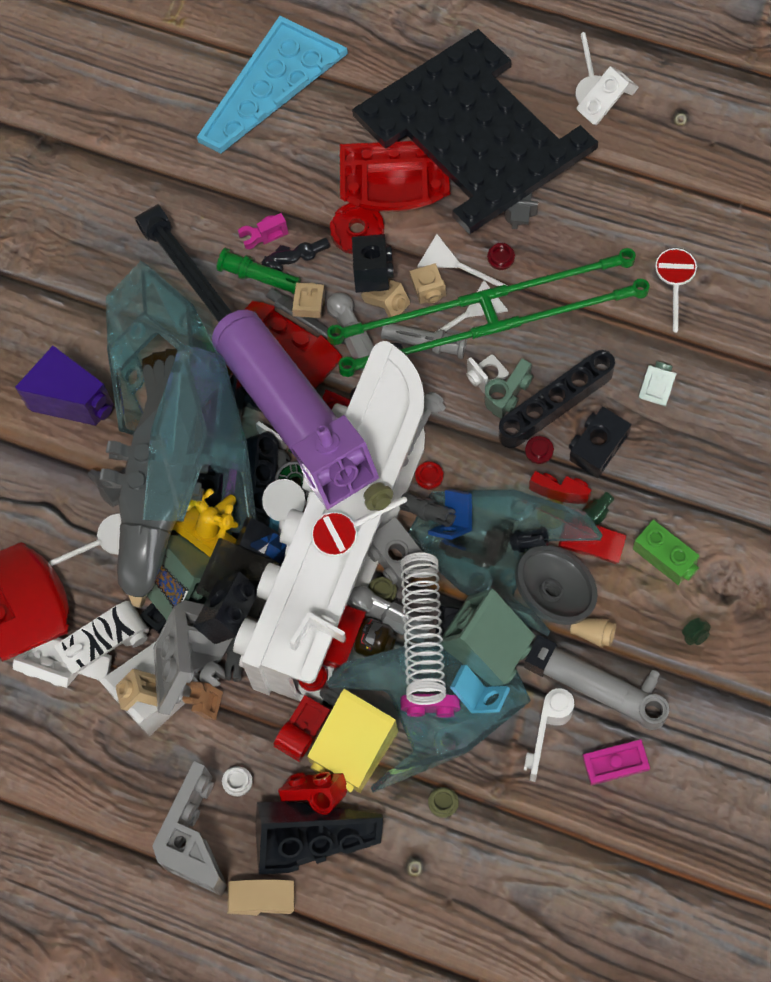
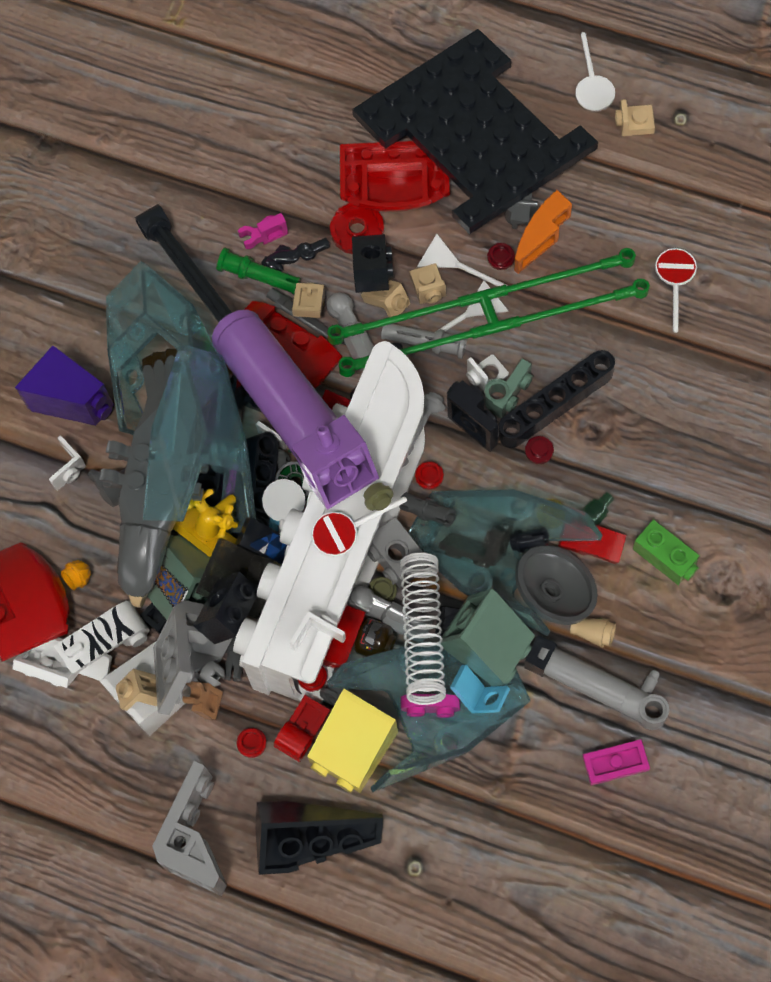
(69, 471): none -> white bracket
(76, 574): none -> light orange plate
(108, 538): white piece -> none
(237, 781): white plate -> none
(251, 742): none -> red plate
(258, 896): tan slope -> none
(276, 72): medium azure wing -> none
(321, 790): red plate -> none
(443, 802): olive plate -> none
(462, 504): blue bracket -> none
(467, 411): none -> black plate
(542, 230): none -> orange slope
(556, 711): white door -> none
(570, 491): red slope -> none
(595, 457): black brick -> none
(605, 94): white bracket -> none
(635, 119): none -> tan bracket
(658, 383): bracket -> none
(696, 631): clear green plate -> none

